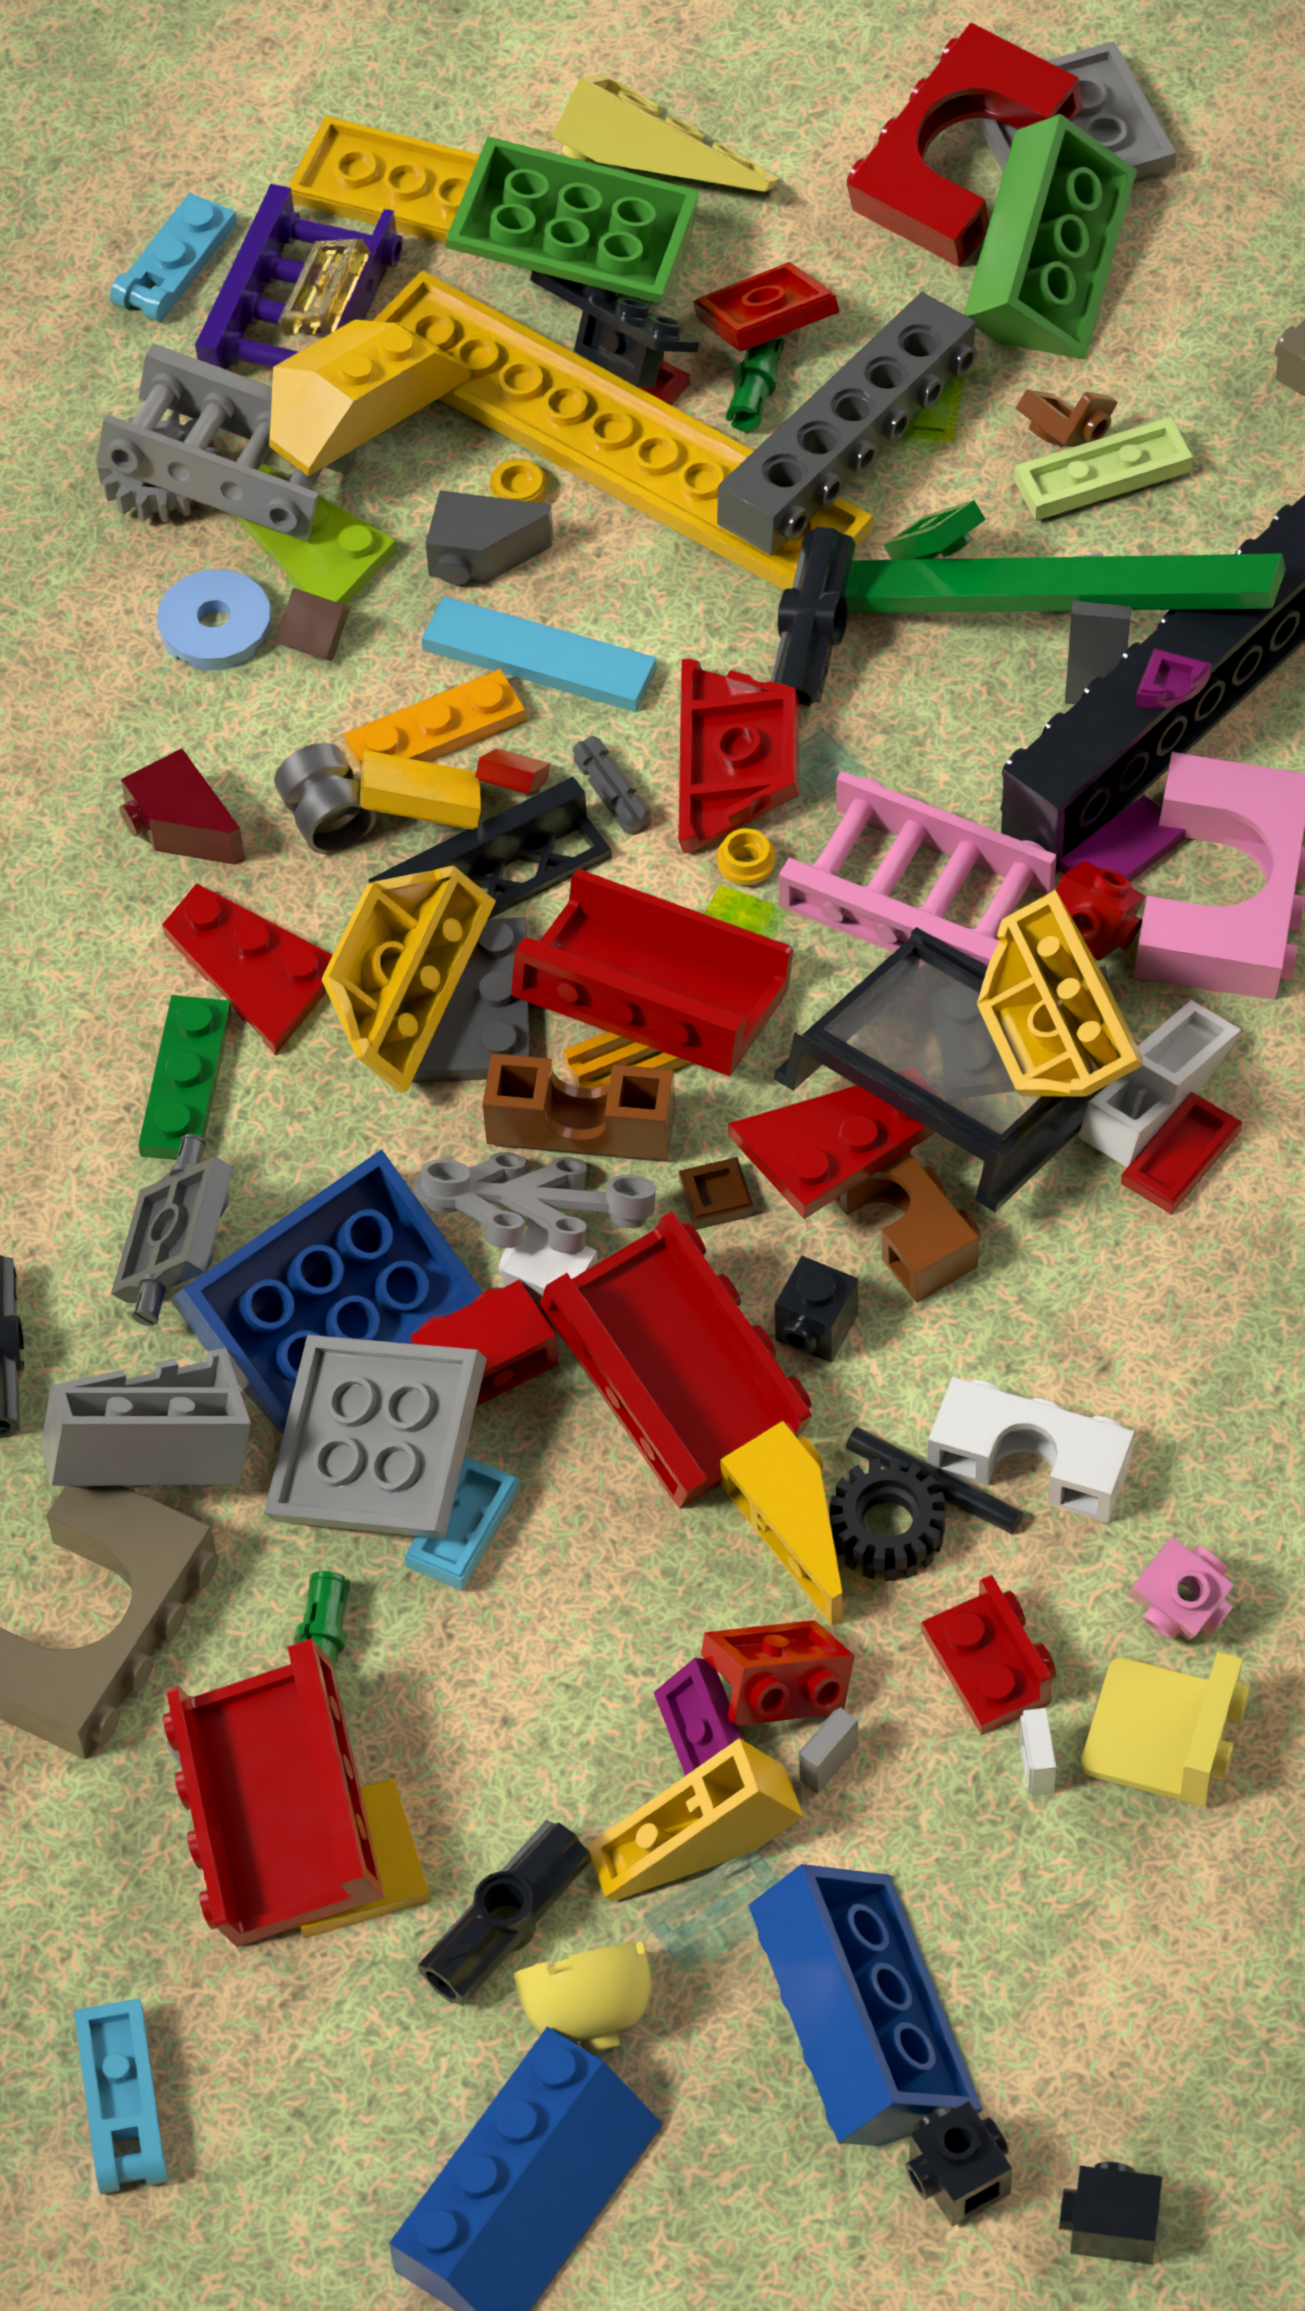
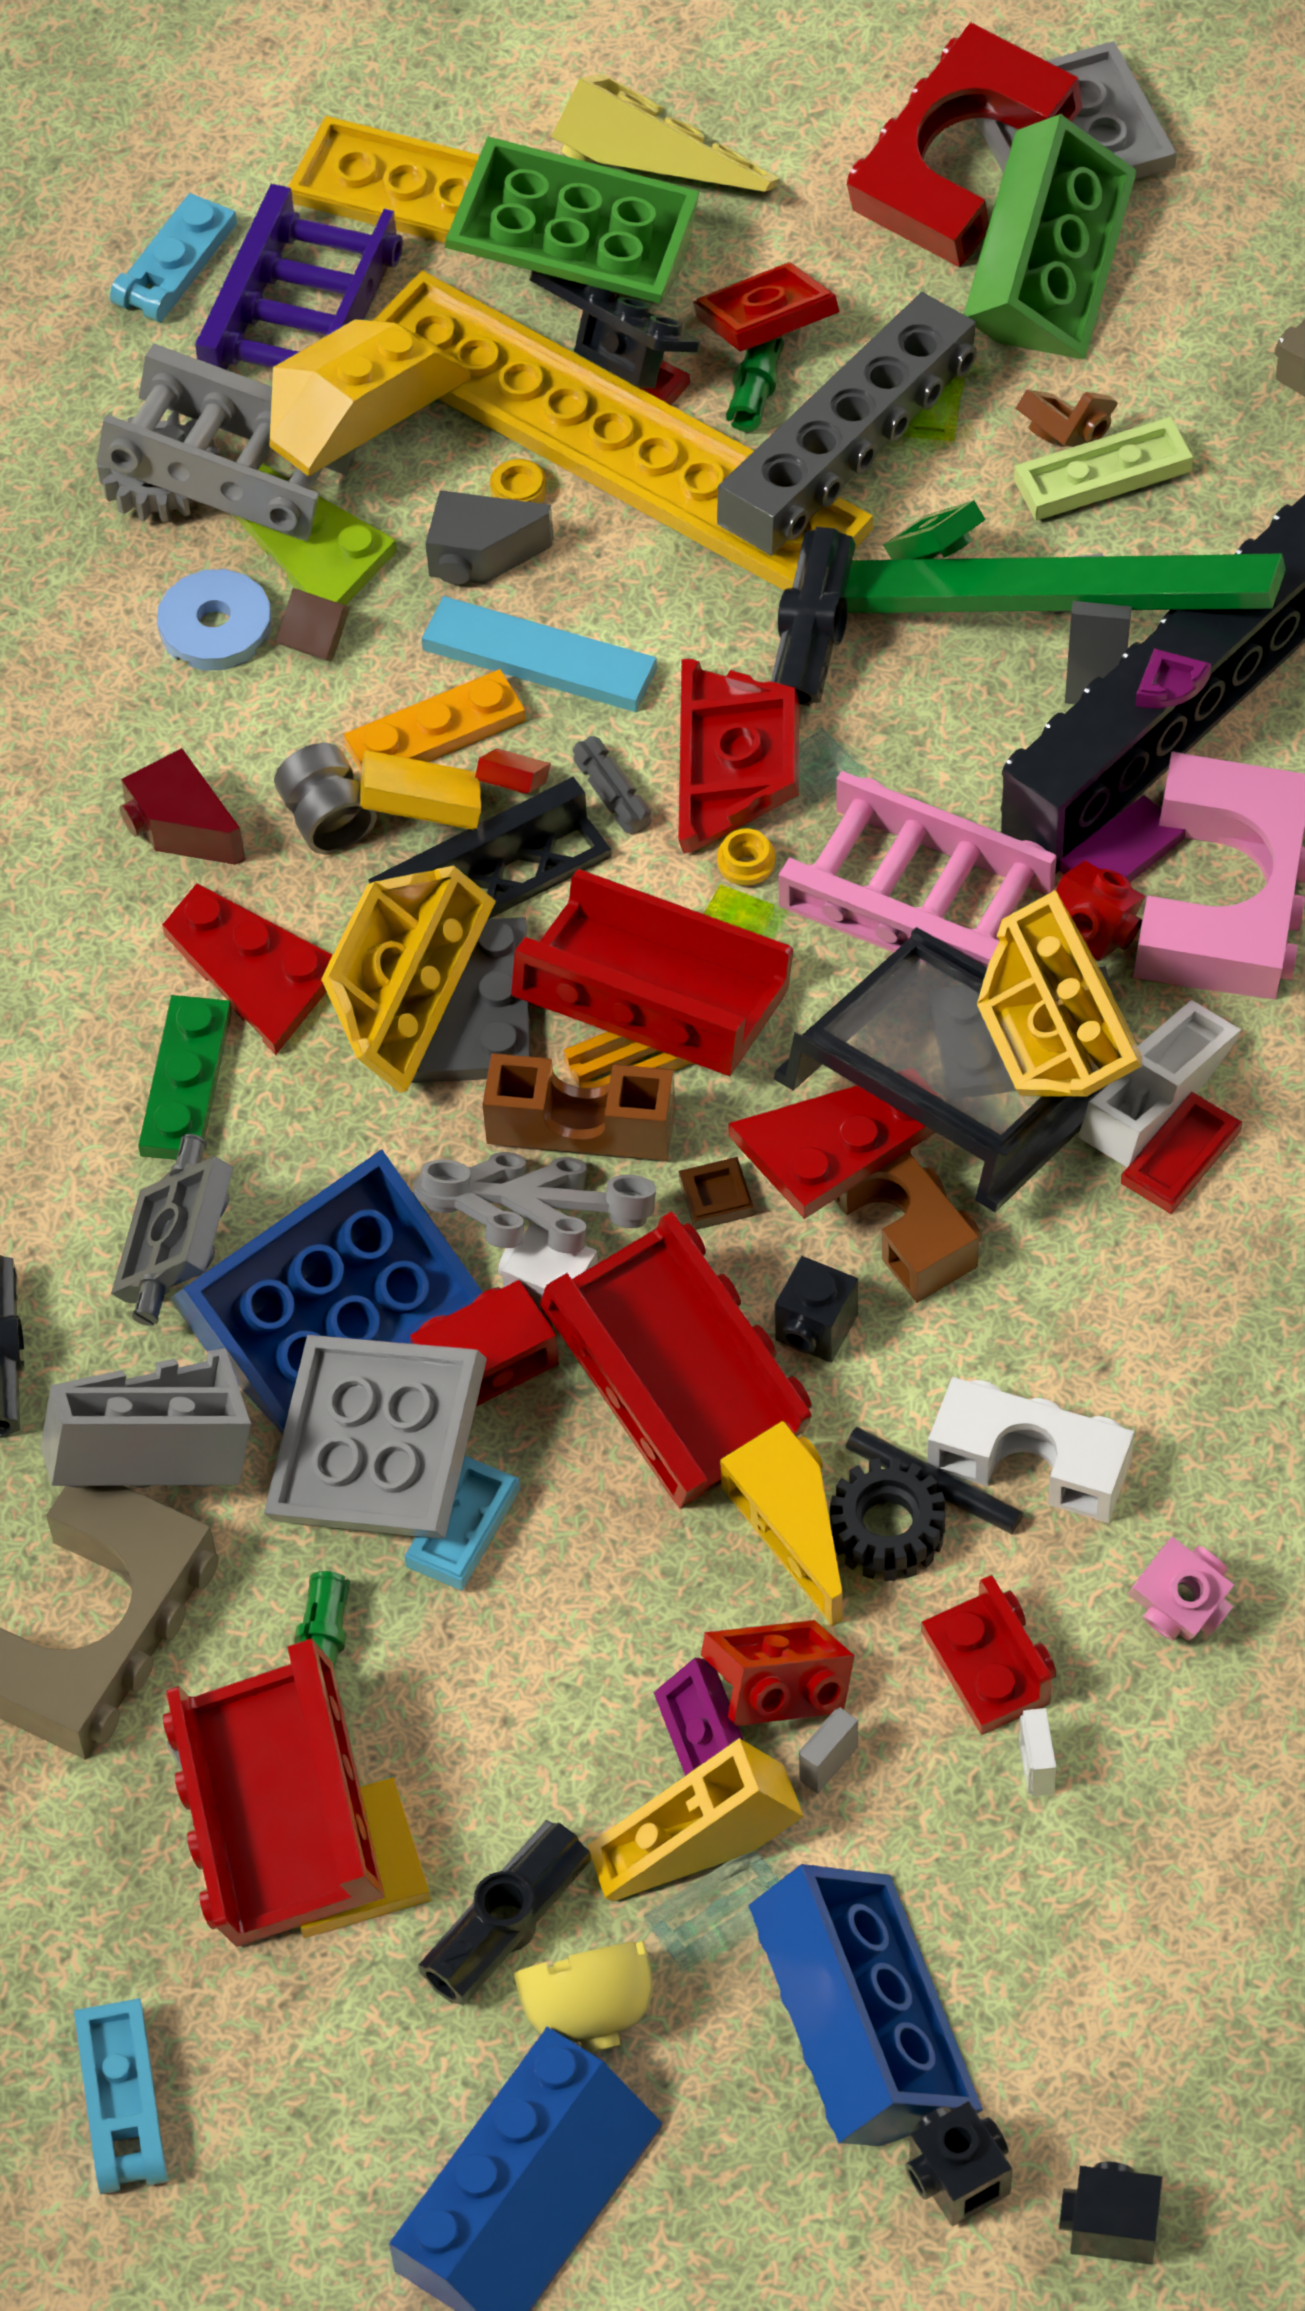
(332, 287): clear yellow tile -> none
(1165, 1728): light yellow bracket -> none

